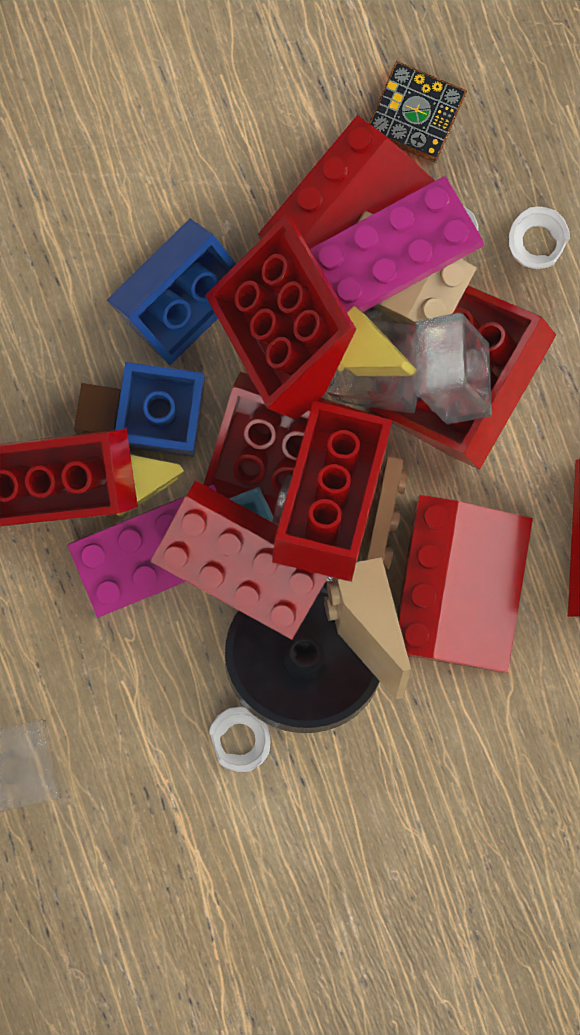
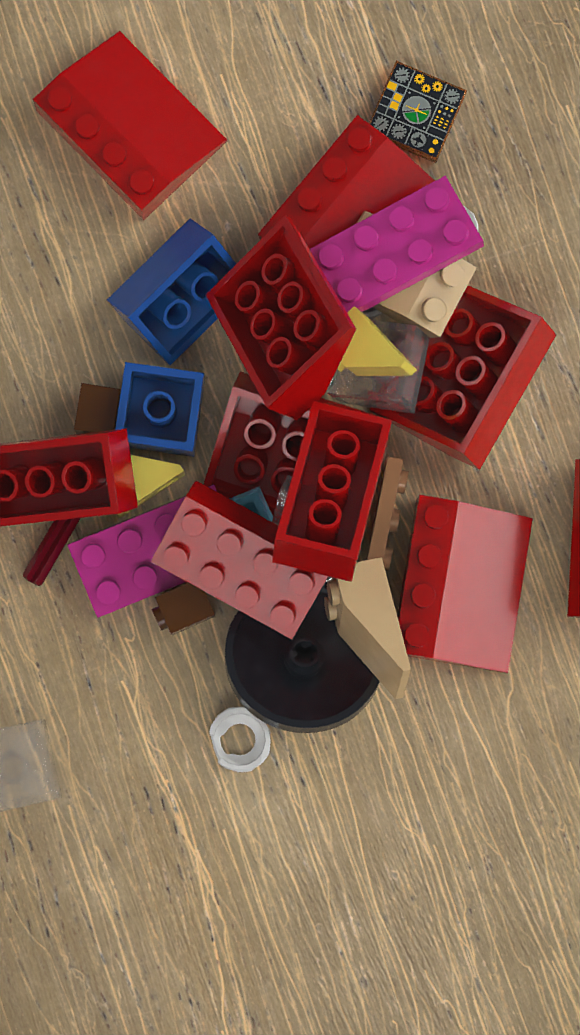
(49, 550): none -> dark red axle
(129, 123): none -> red slope
(182, 608): none -> reddish brown brick
(452, 368): clear brick -> none
(544, 218): white piece -> none

